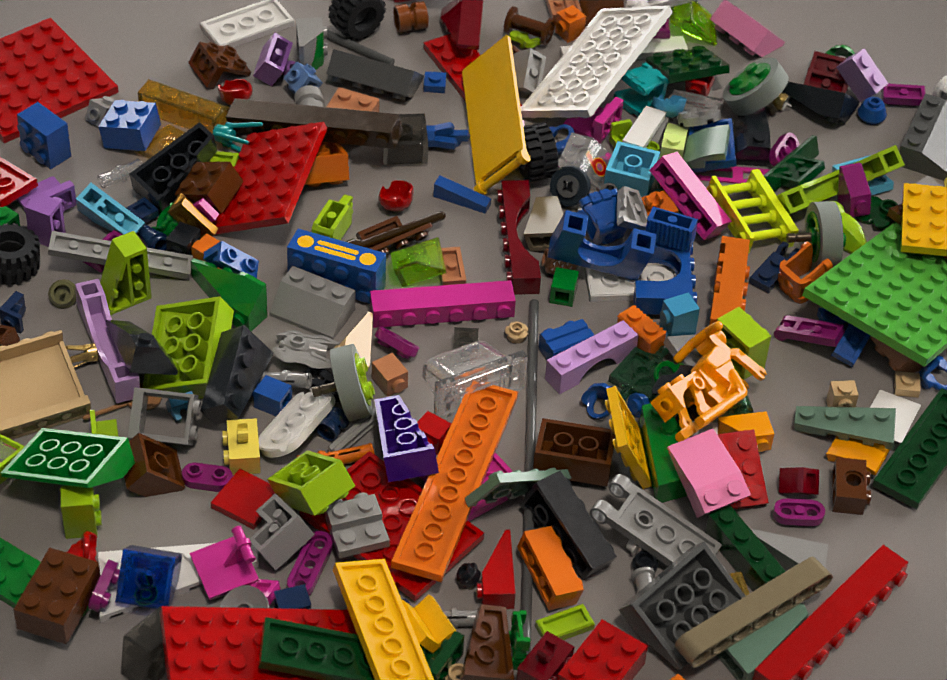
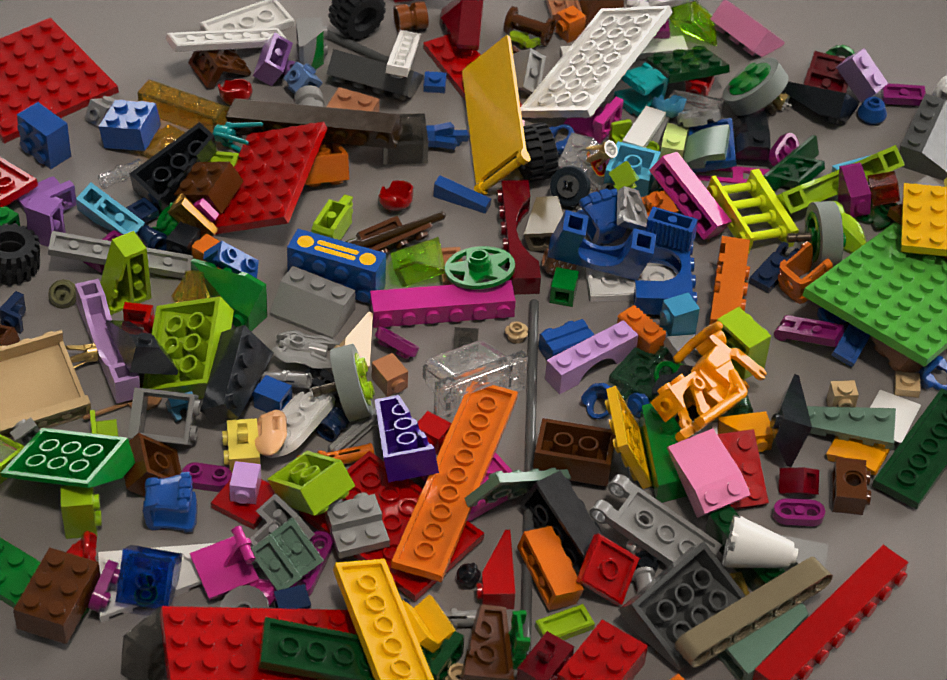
(24, 431): none -> light grey bracket
(140, 315): none -> red bracket
(170, 503): none -> blue piece
(191, 287): none -> clear yellow rock
(220, 39): none -> white tile
(245, 482): none -> lavender brick
(271, 432): none -> light nougat piece
(286, 554): none -> sand green slope
(403, 54): none -> white plate
(480, 266): none -> wheel
(606, 151): none -> pearl gold piece
(607, 569): none -> red tile
(624, 176): none -> lime bracket
(756, 547): none -> white cone
(791, 422): none -> black wedge
(884, 188): none -> clear red brick

